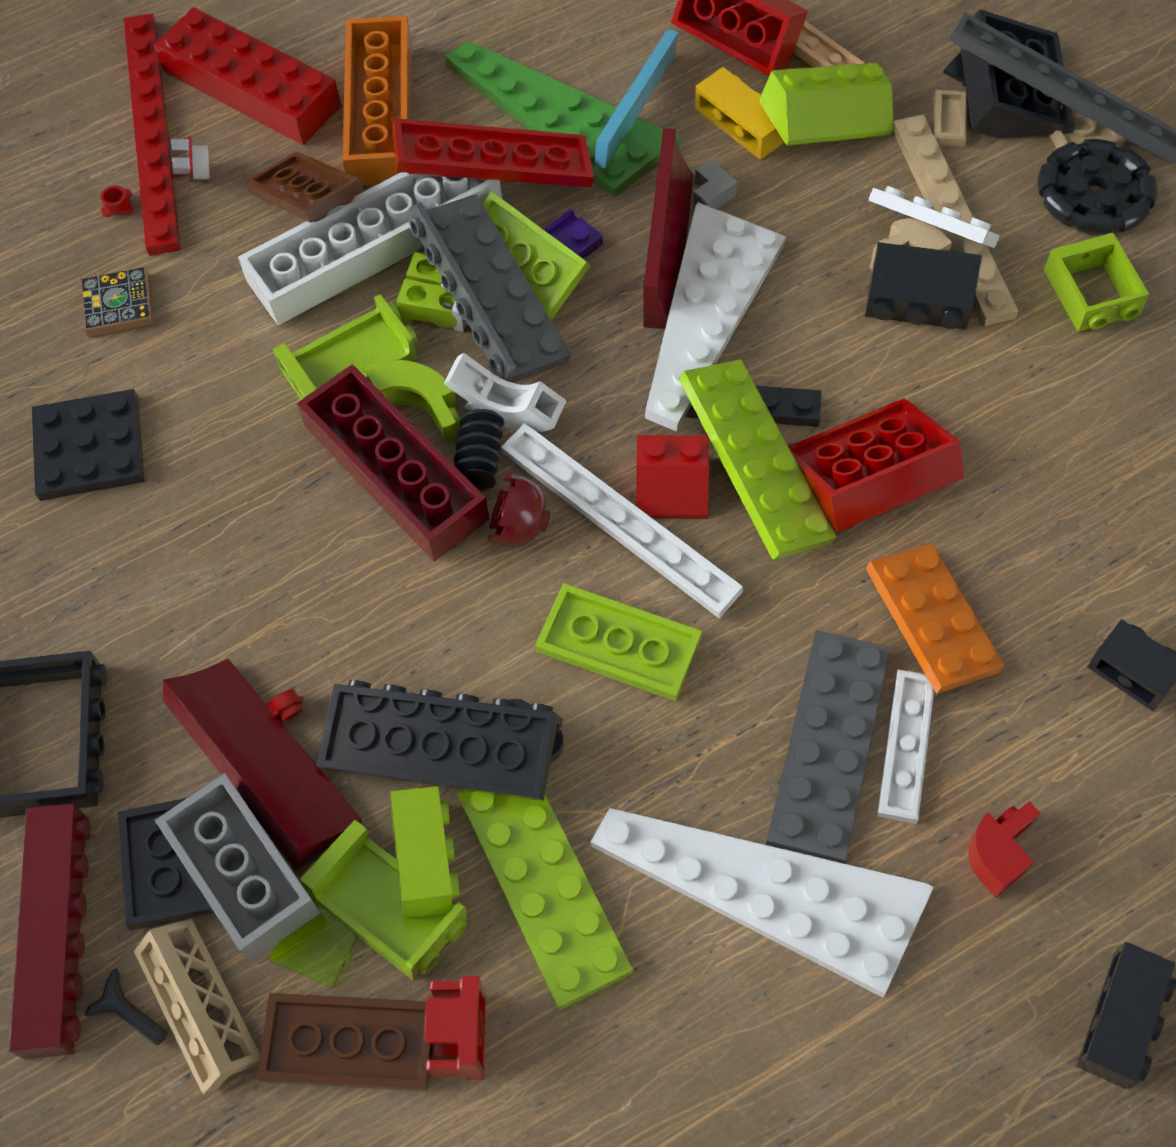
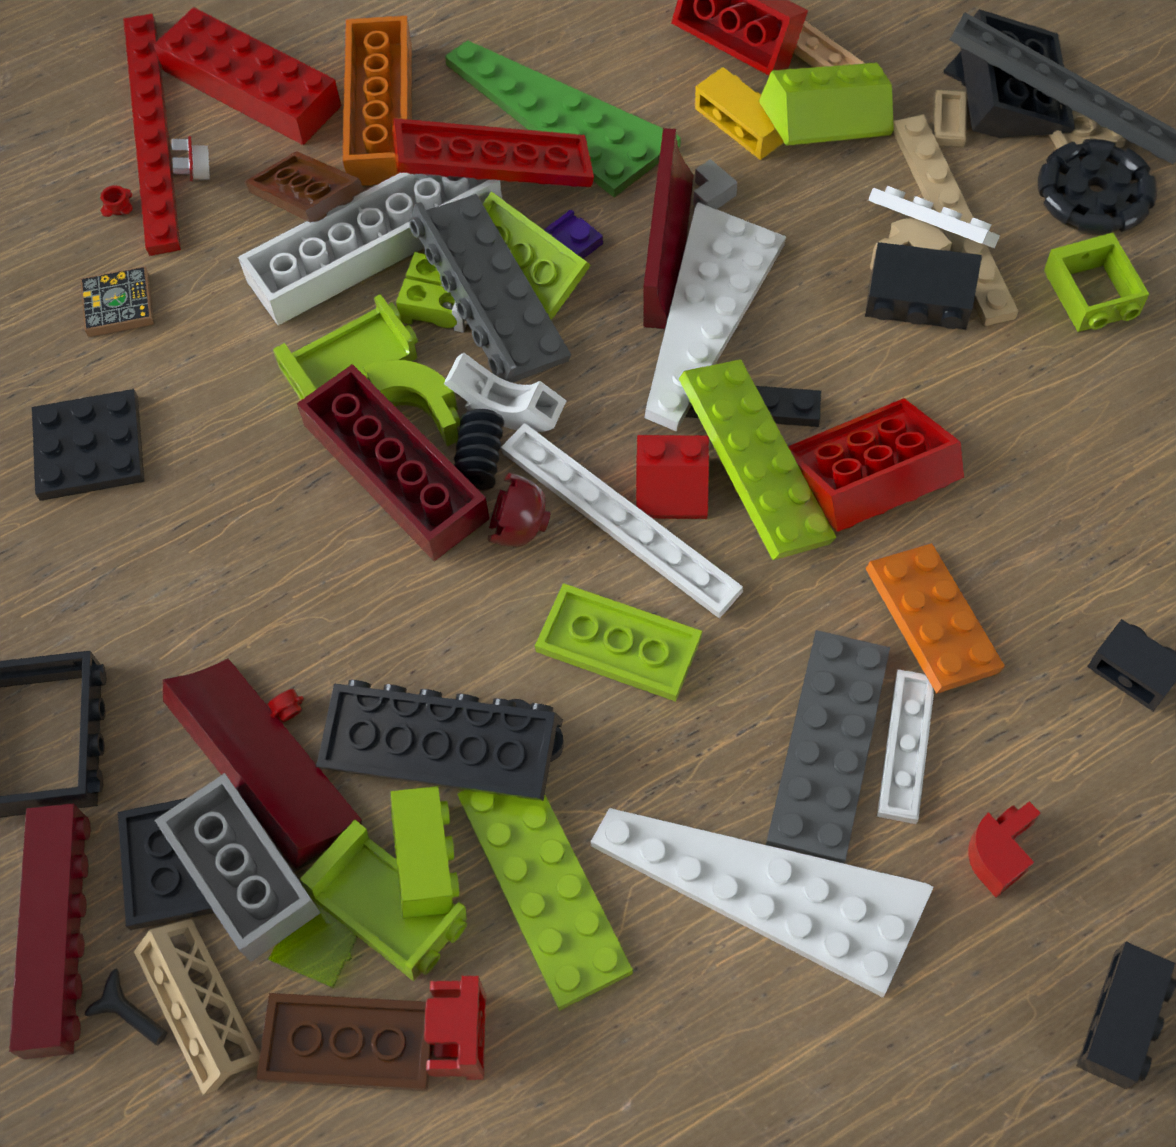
(635, 99): medium azure tile -> none

